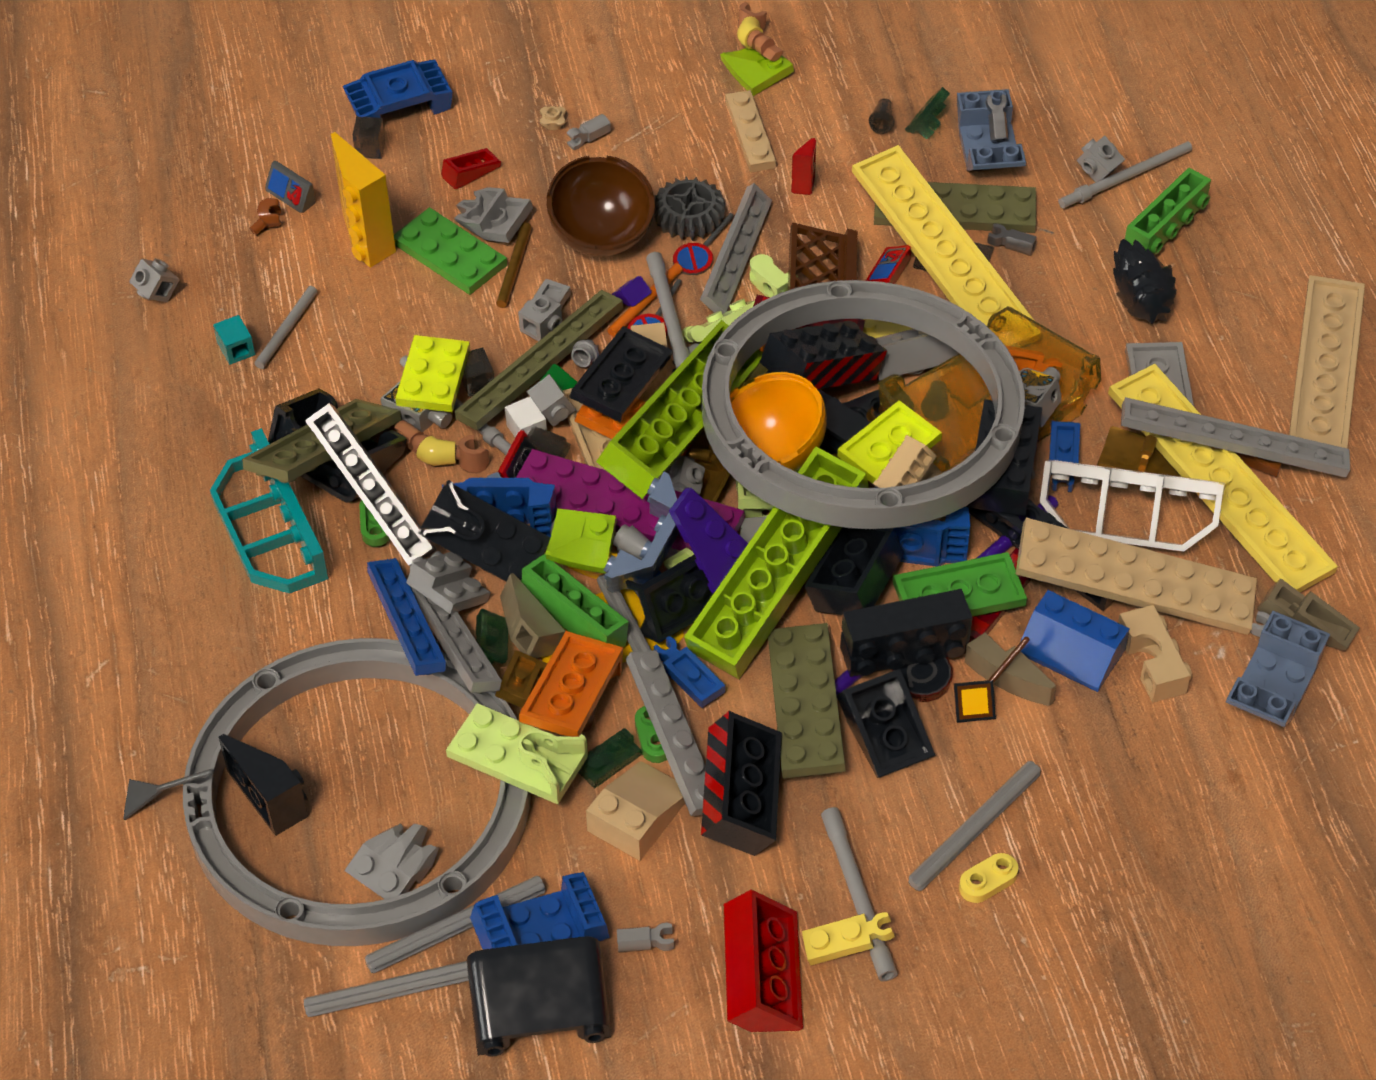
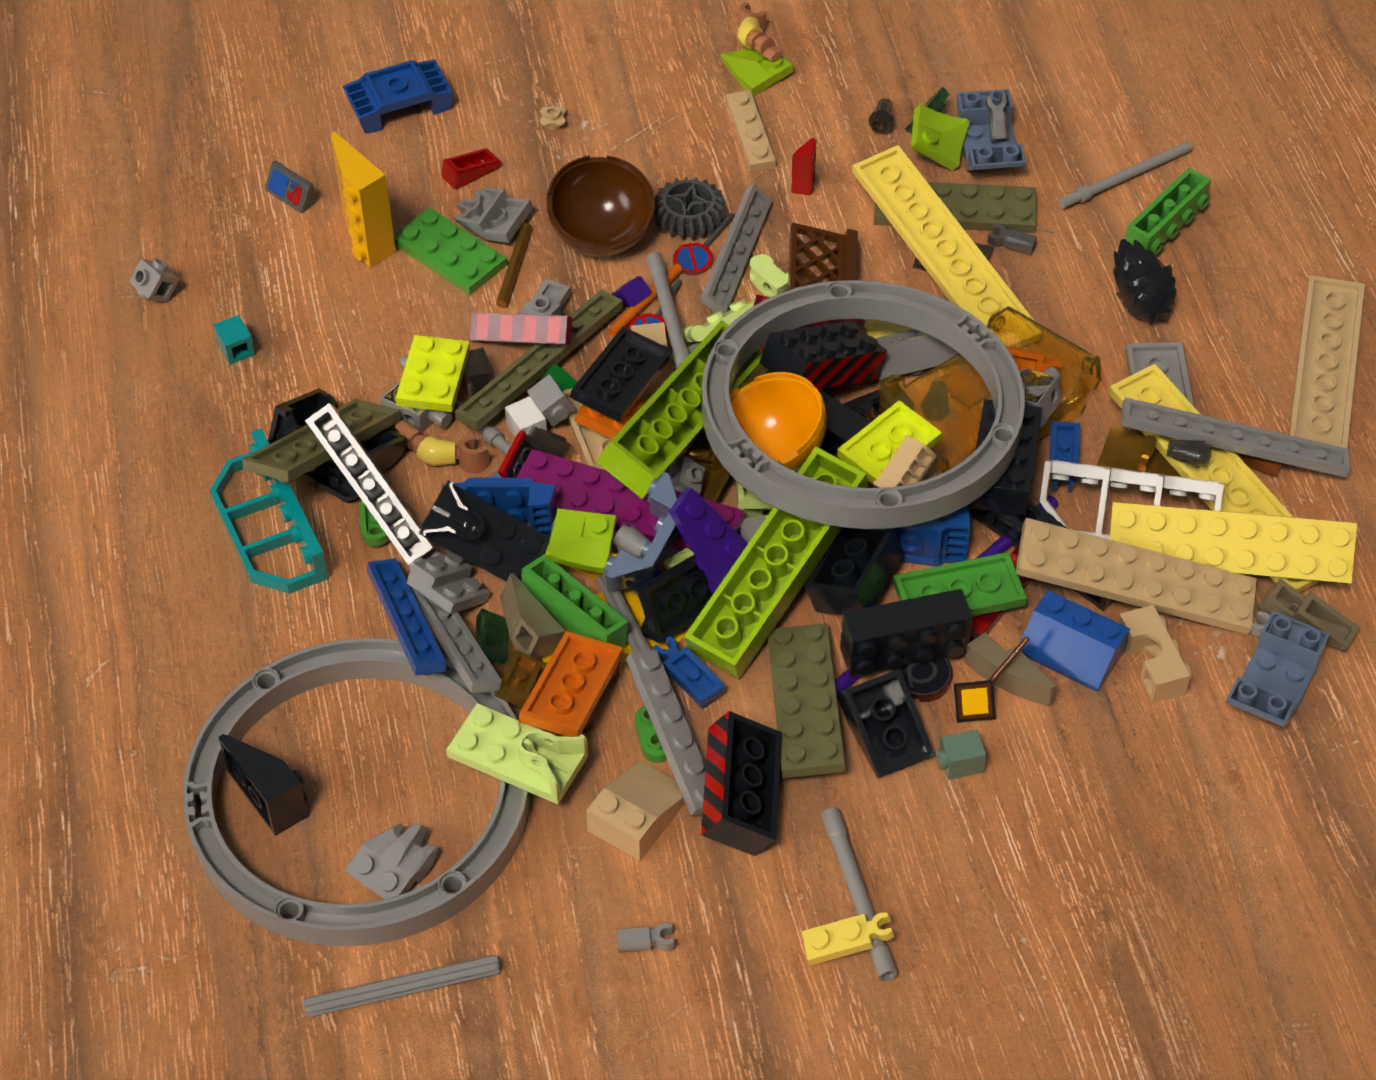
(141, 793): dark grey piece -> none
(268, 213): dark orange piece -> none
(285, 327): light grey bar -> none
(369, 137): clear smoke brick -> none
(447, 927): light grey axle -> none
(521, 328): none -> tile
(537, 992): black windscreen -> none
(541, 919): blue plate -> none
(584, 353): light grey plate -> none
(588, 131): light grey bar -> none
(609, 758): clear green plate -> none
(762, 964): red slope -> none
(890, 264): slope -> none
(938, 136): none -> lime plate
(961, 754): none -> sand green brick
(974, 826): light grey axle -> none
(991, 877): light yellow plate -> none
(1100, 158): light grey brick -> none
(1191, 452): none -> clear smoke cone
(1241, 540): none -> light yellow plate

